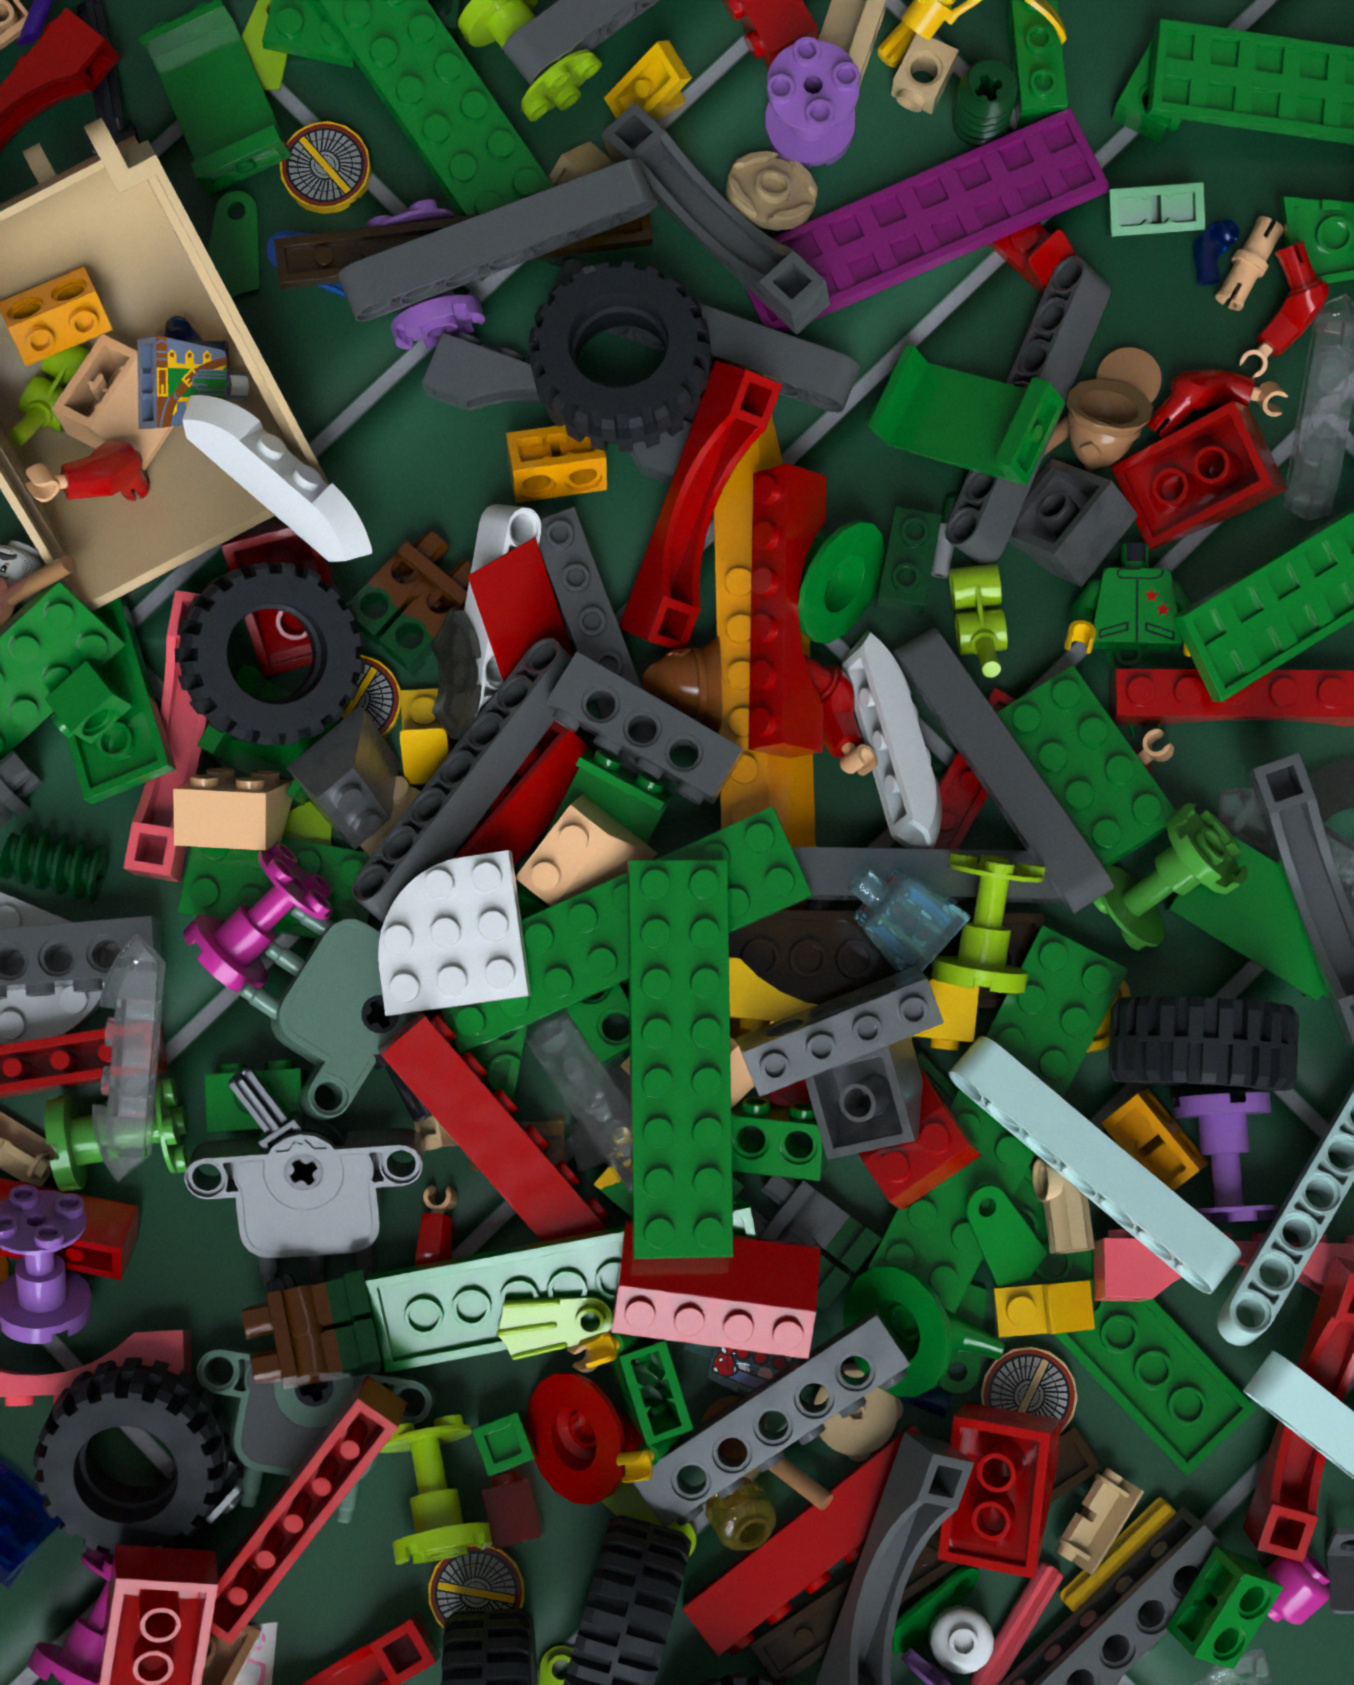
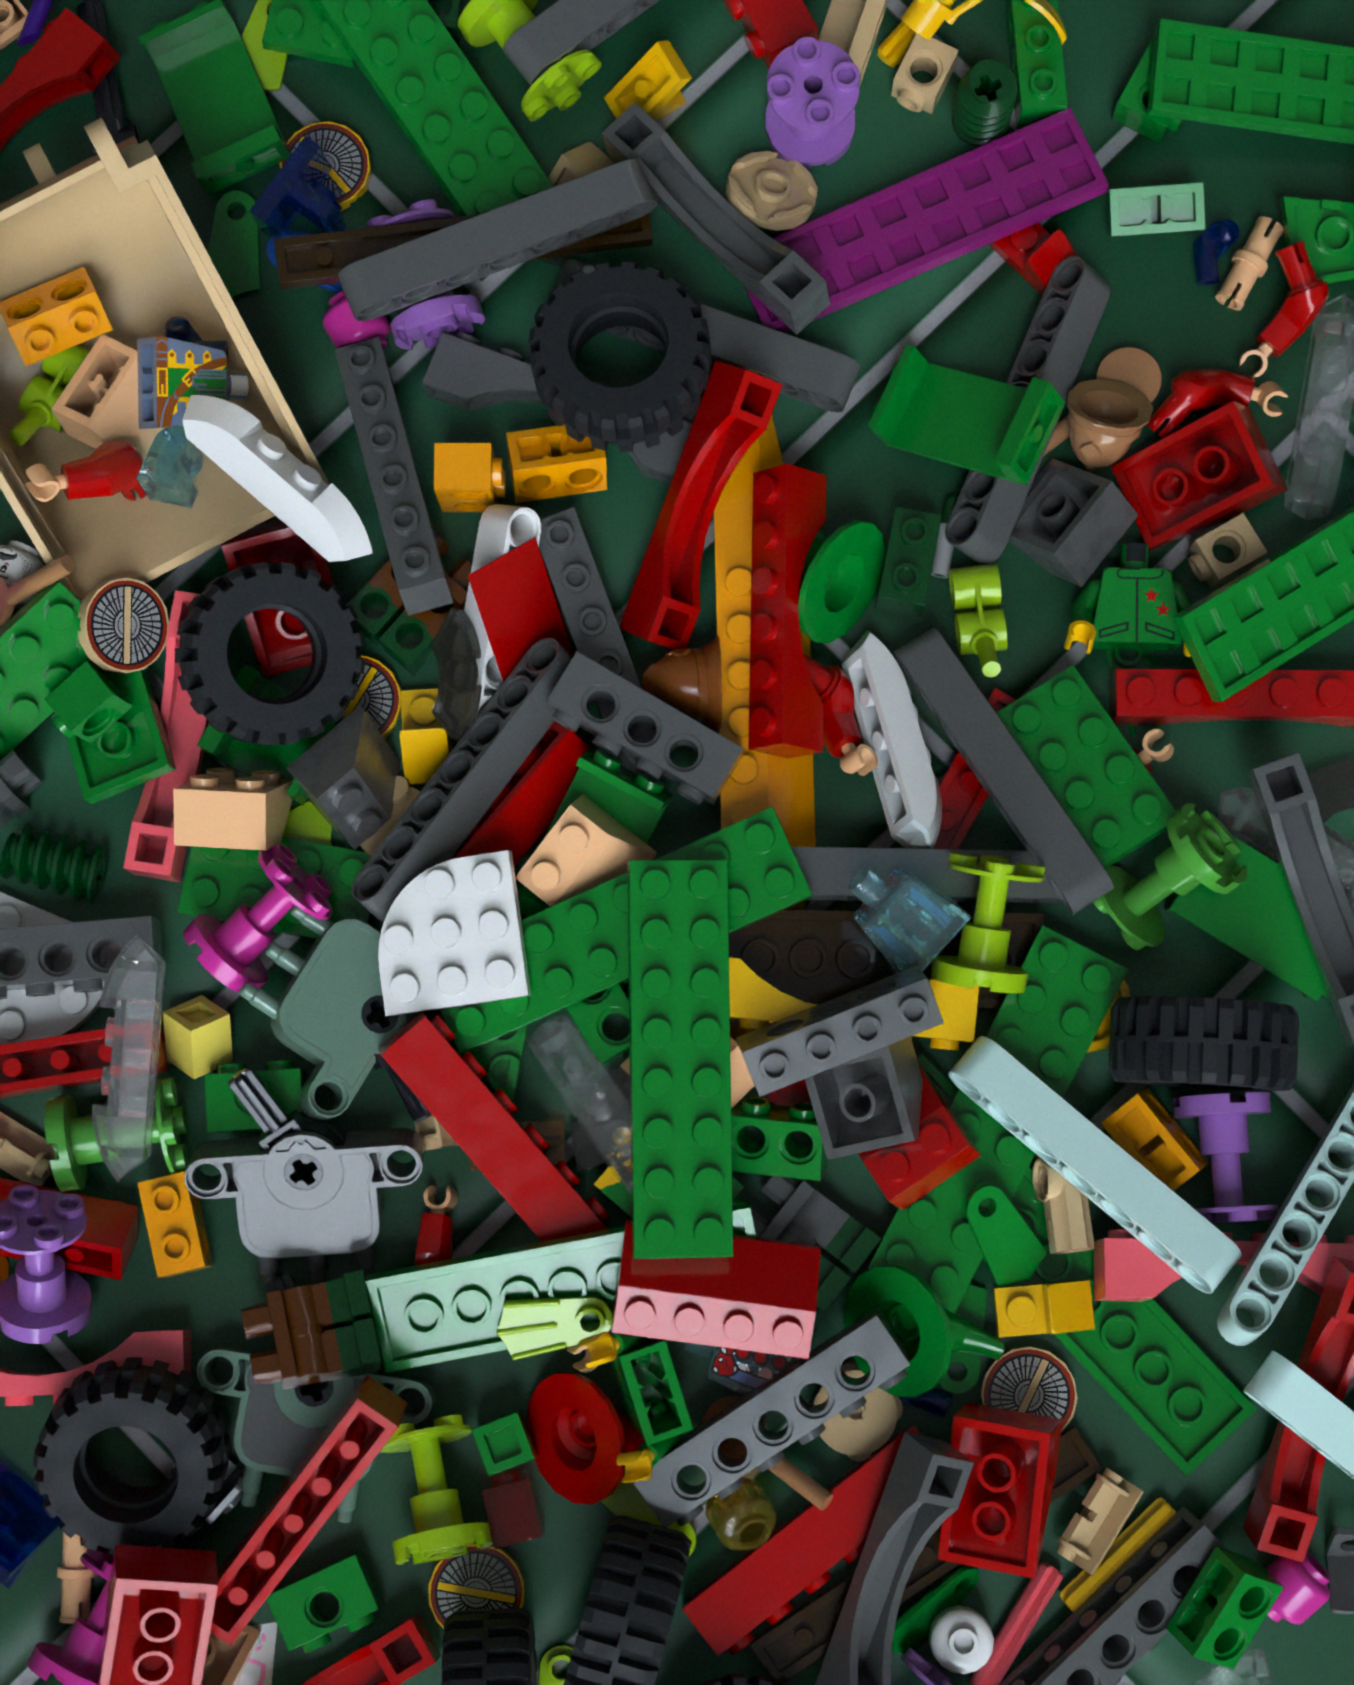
(74, 1581): none -> light nougat pin
(123, 625): none -> tile
(170, 467): none -> clear light blue leg
(174, 1226): none -> light orange brick
(197, 1036): none -> light yellow panel
(296, 1610): none -> green brick
(299, 191): none -> clear blue bracket
(346, 330): none -> dark pink head
(393, 476): none -> dark grey brick
(467, 476): none -> light orange brick
(1236, 535): none -> tan brick

